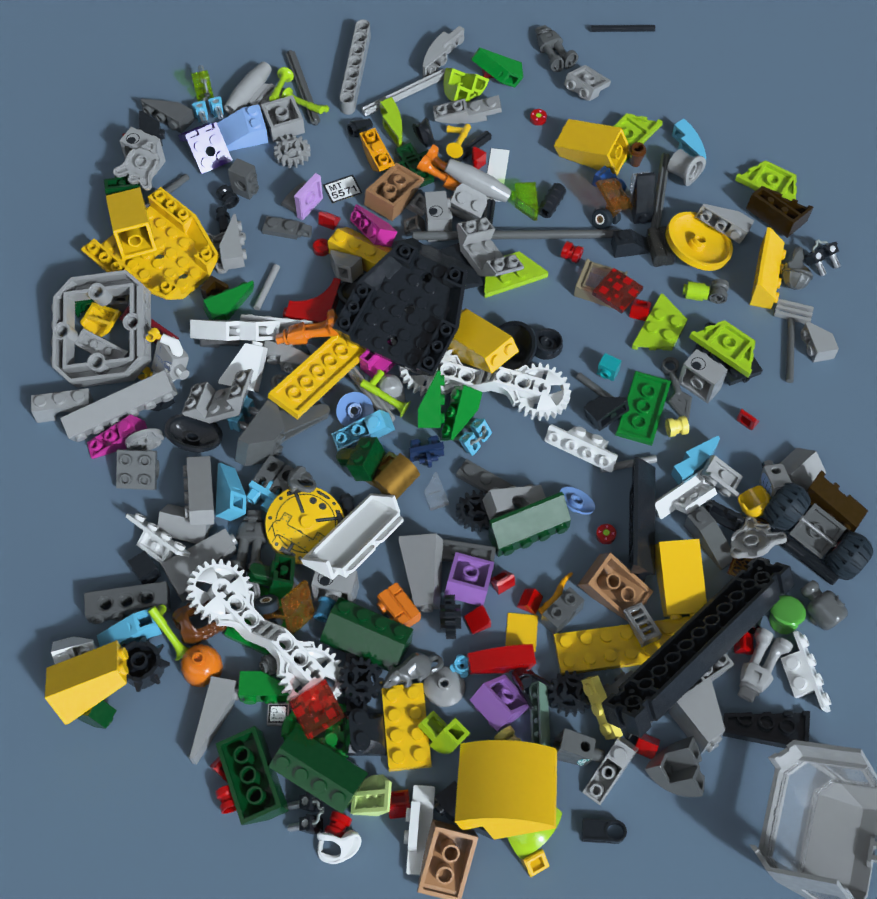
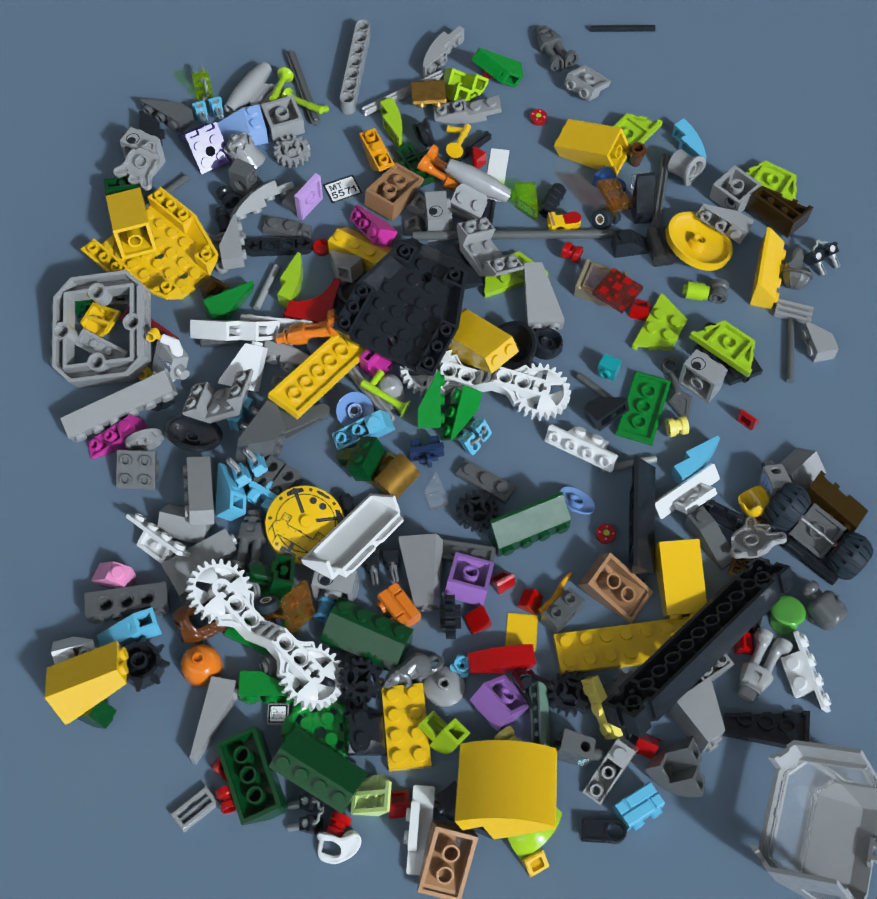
(46, 406): light grey arch -> none
(114, 575): none -> bright pink slope
(144, 568): black brick -> none
(157, 615): lime piece -> none
(198, 816): none -> light grey tile
(241, 472): none -> medium azure piece
(244, 148): none -> light grey hat
(255, 201): none -> light grey slope
(278, 249): none -> black beam
(291, 281): none -> lime slope
(298, 475): dark grey piece -> none
(316, 709): clear red tile -> none
(328, 220): red slope -> none
(358, 126): black cone -> none
(391, 559): none -> black piece
(428, 92): none -> pearl gold slope
(501, 501): light grey arch -> none
(540, 301): none -> light grey slope
(564, 222): none -> yellow leg
(639, 806): none -> medium azure brick
(643, 639): light grey slope -> none
(722, 476): light grey bracket -> none
(734, 189): none -> light grey brick

